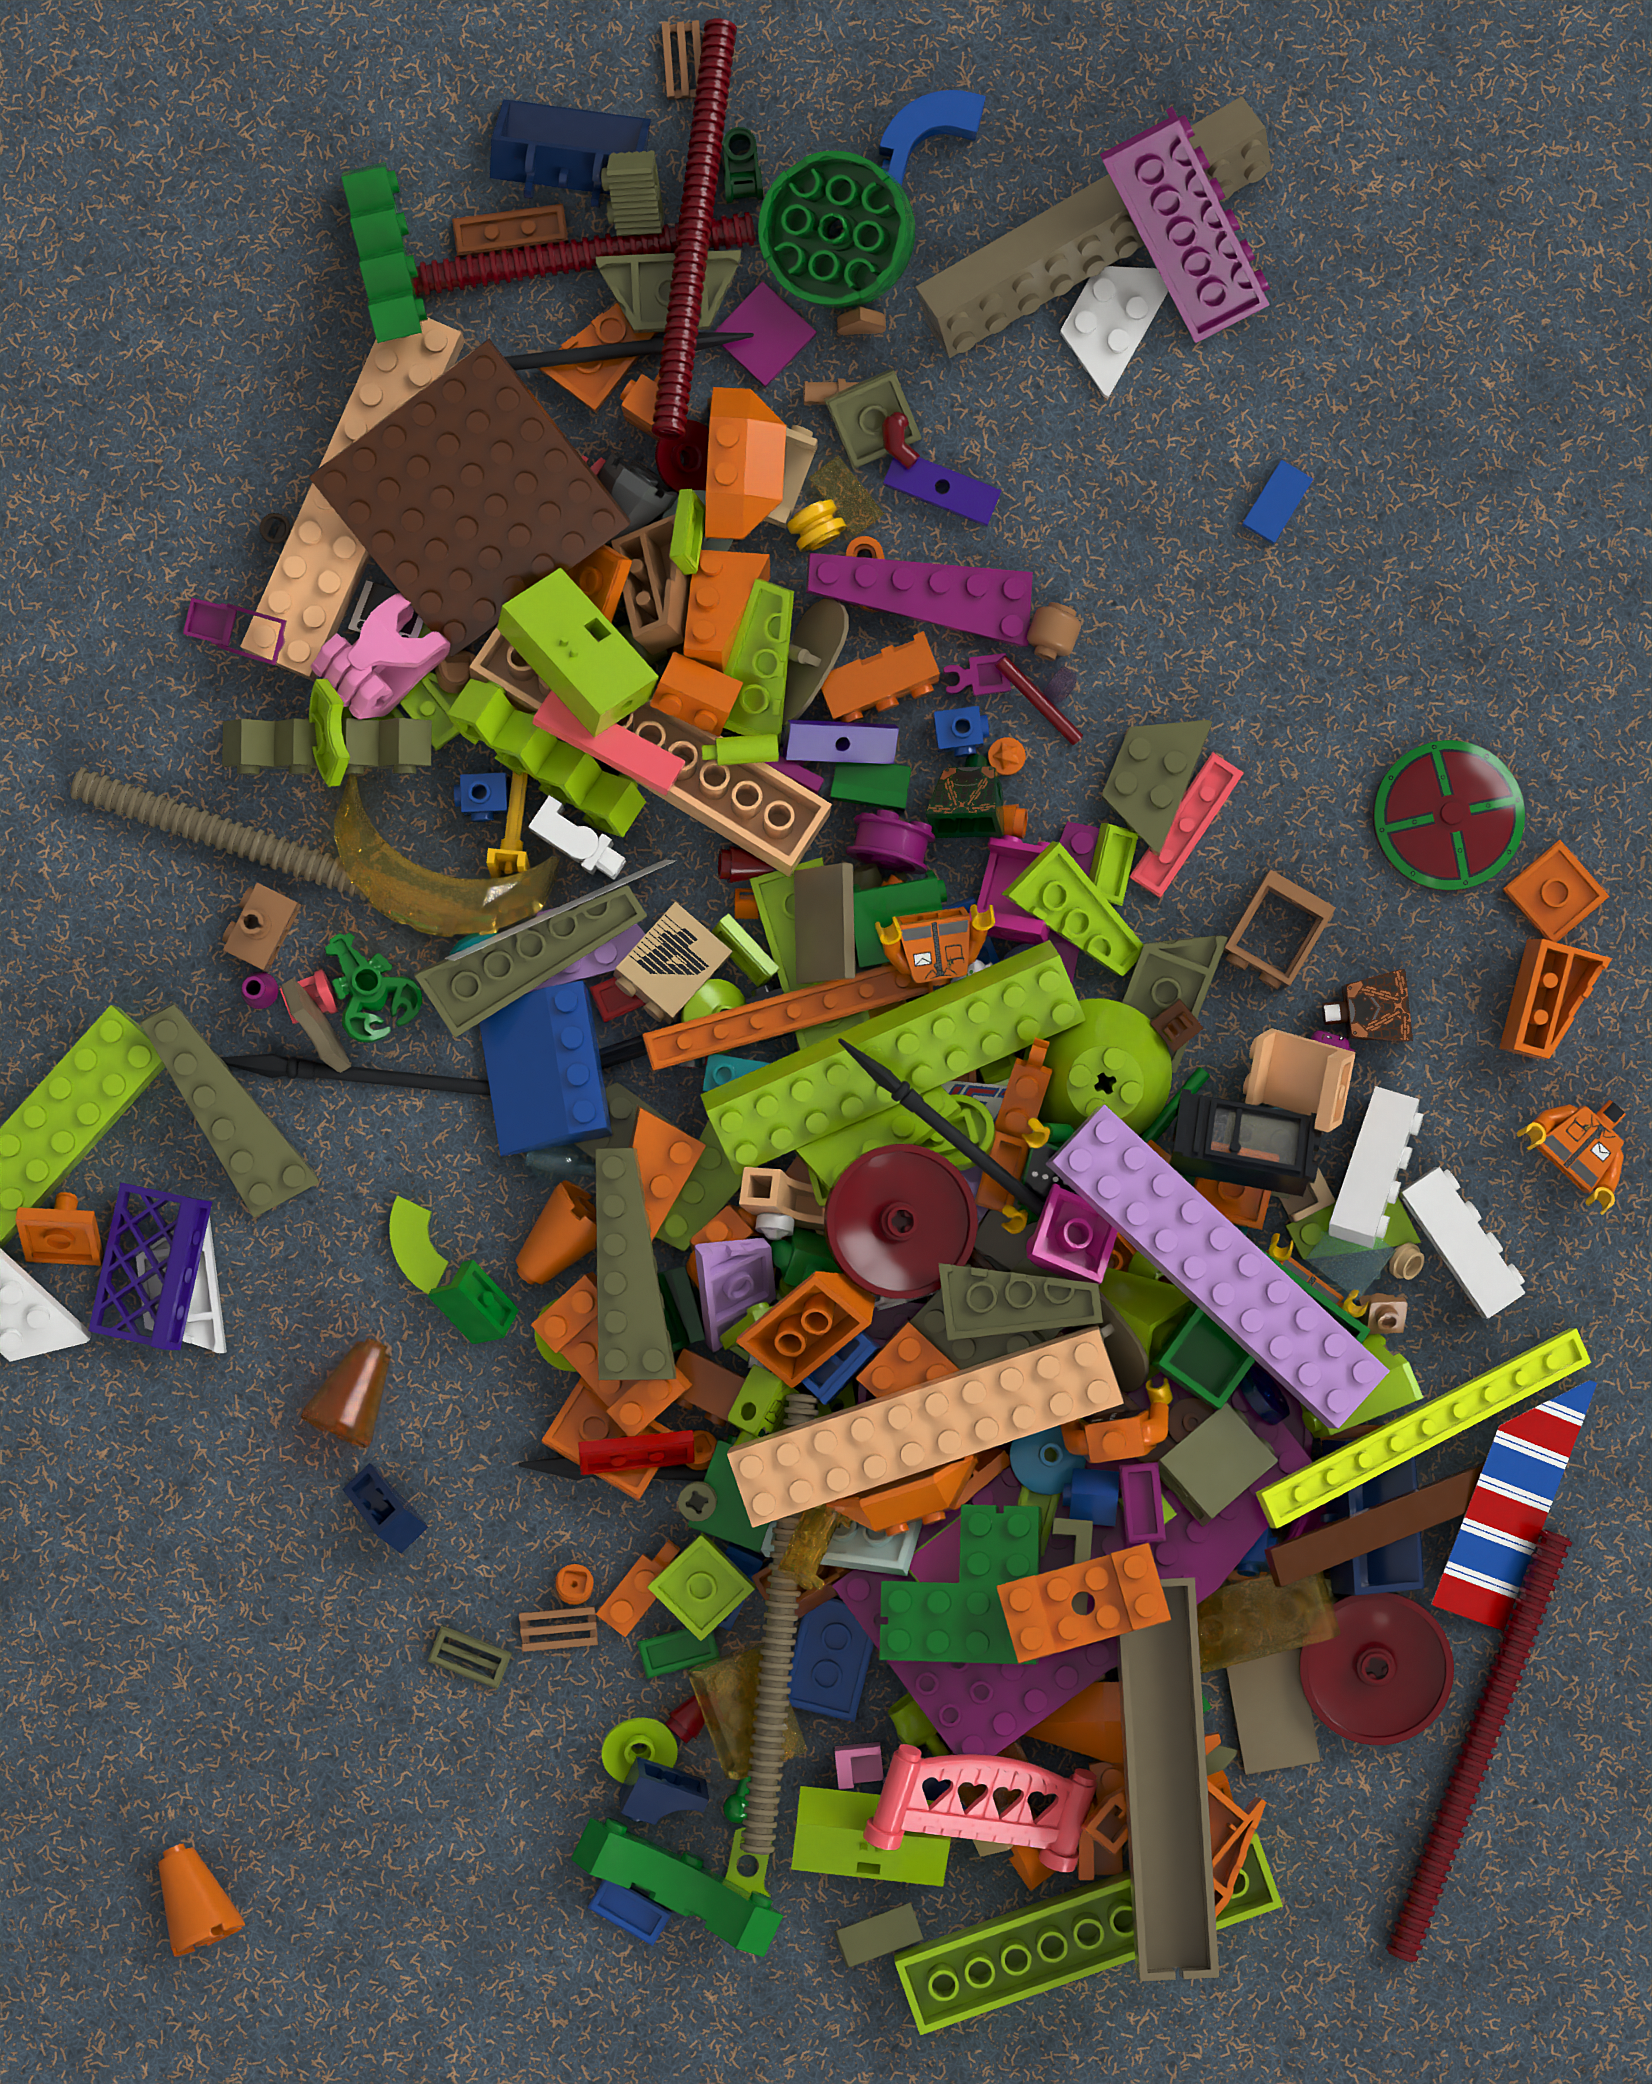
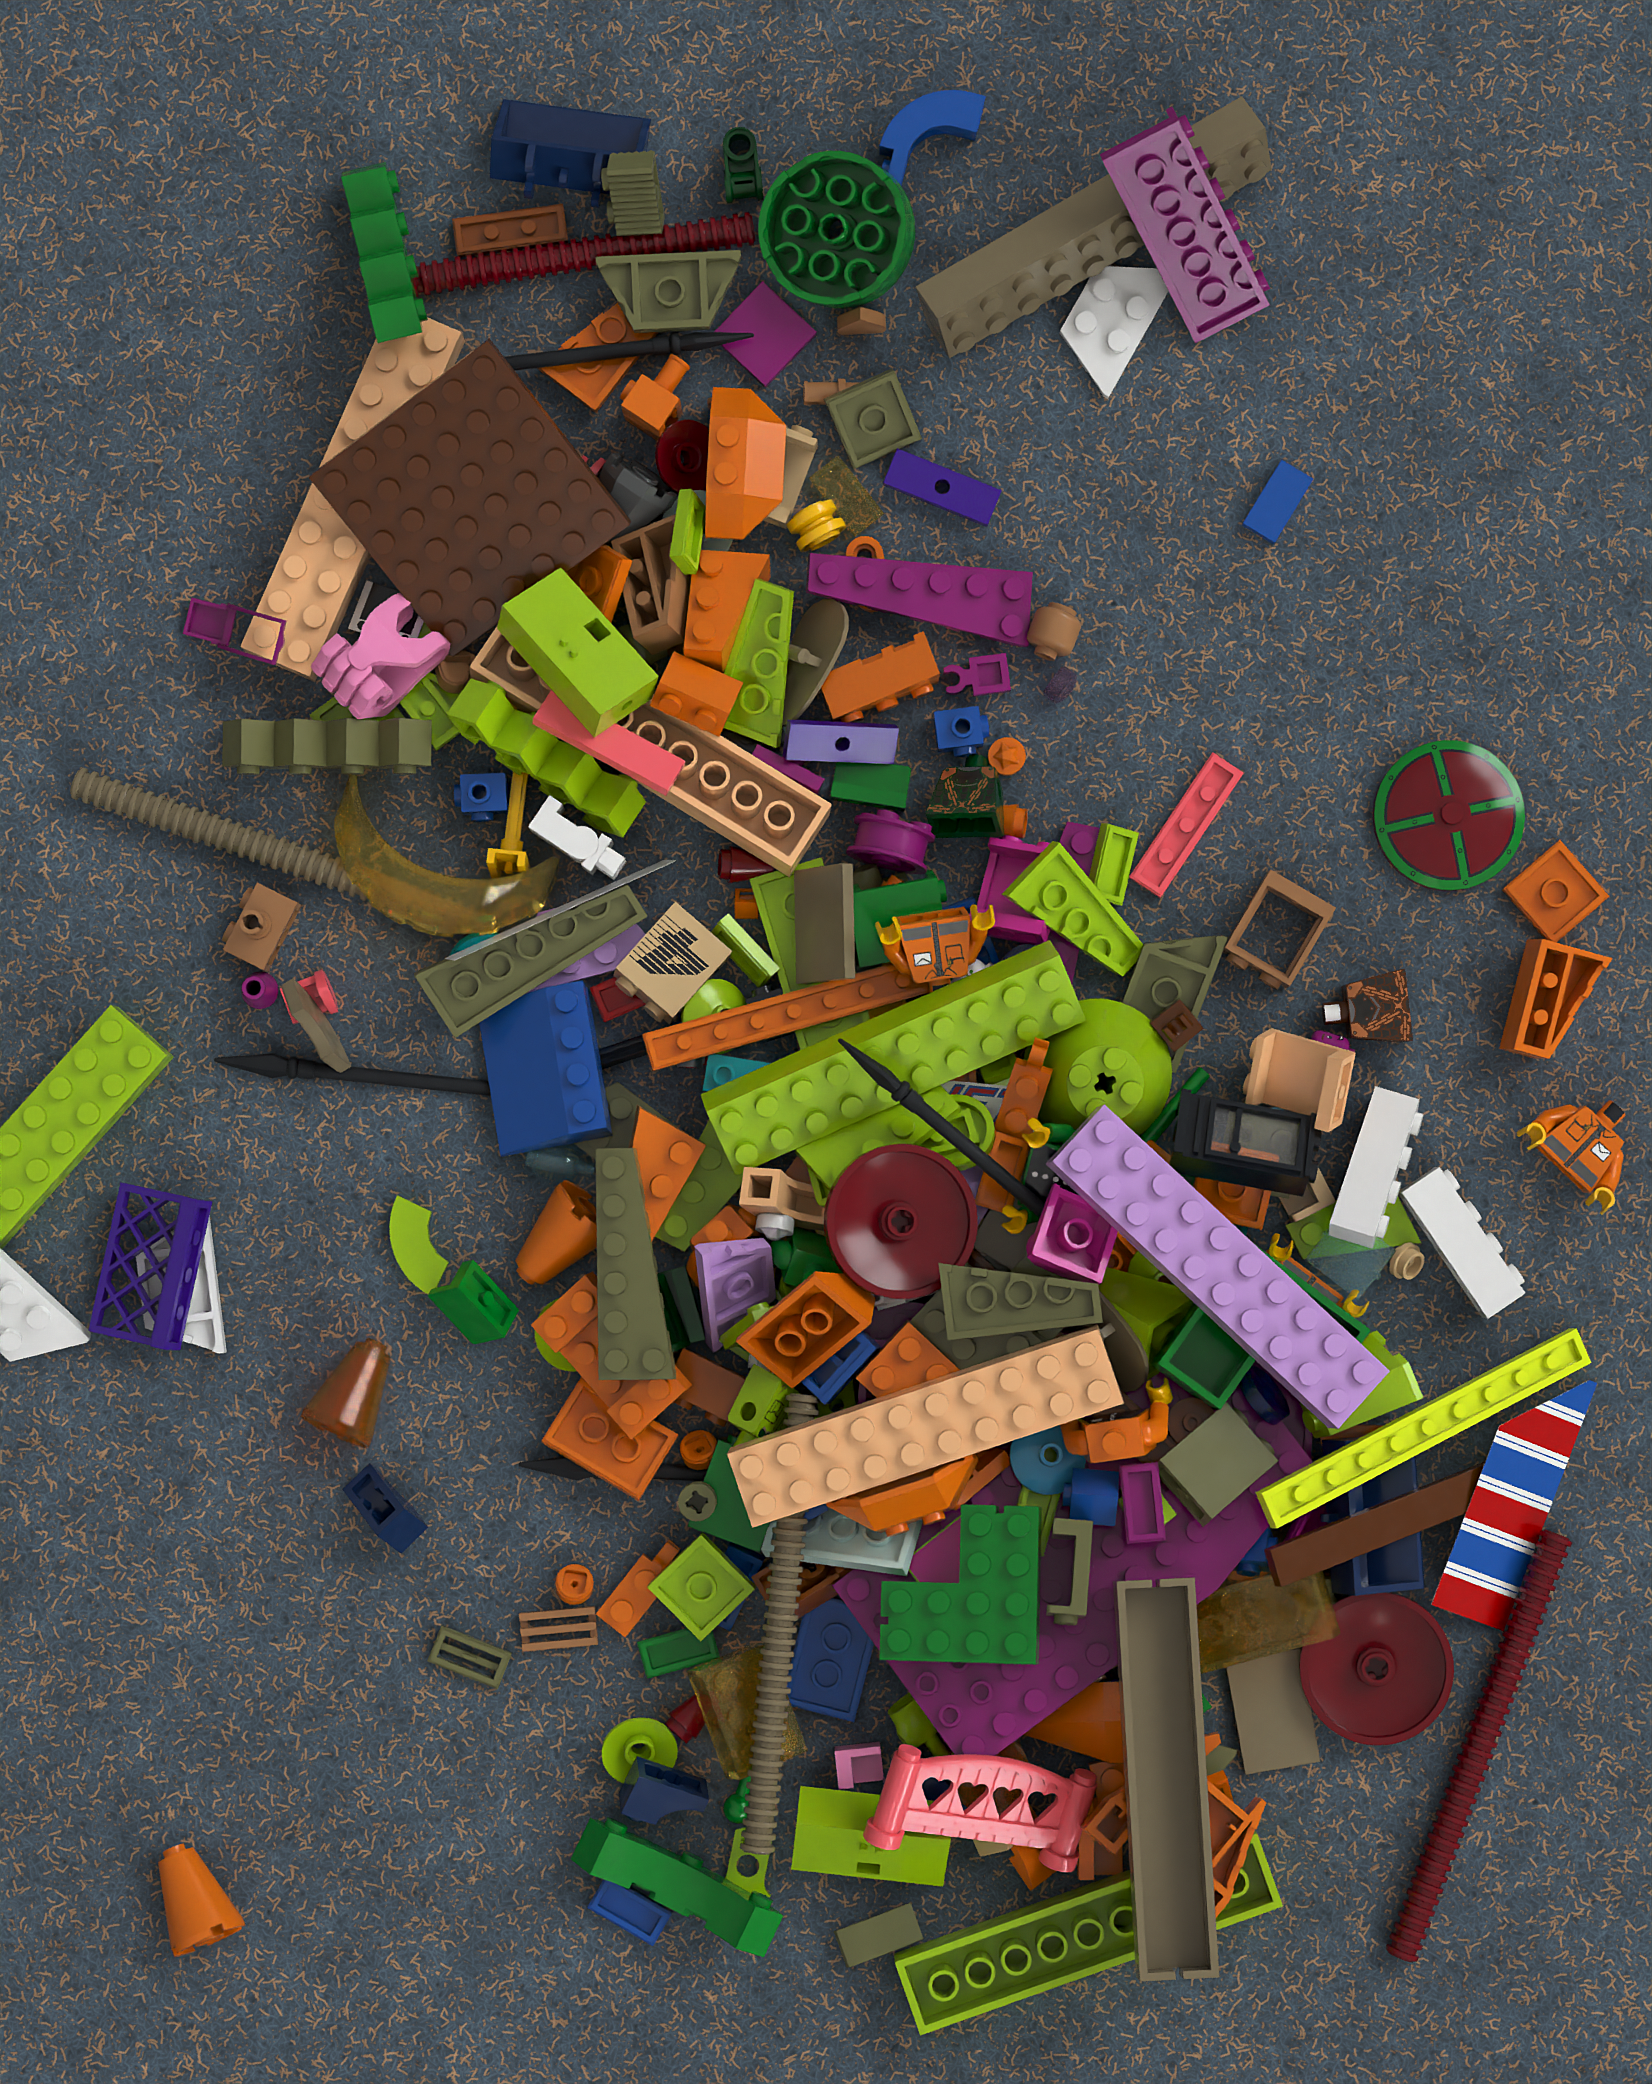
(60, 1233): orange tile -> none
(243, 1137): olive wing -> none
(282, 531): dark brown hinge -> none
(326, 712): lime tile -> none
(370, 991): green animal -> none
(636, 1452): red tile -> none
(680, 28): medium nougat tile -> none
(694, 229): dark red piece -> none
(742, 749): lime cylinder -> none
(810, 1545): clear yellow hinge -> none
(894, 439): dark red arm -> none
(1038, 700): dark red bar -> none
(1124, 1595): orange piece -> none
(1154, 776): olive wing -> none
(1384, 1313): medium nougat bracket -> none

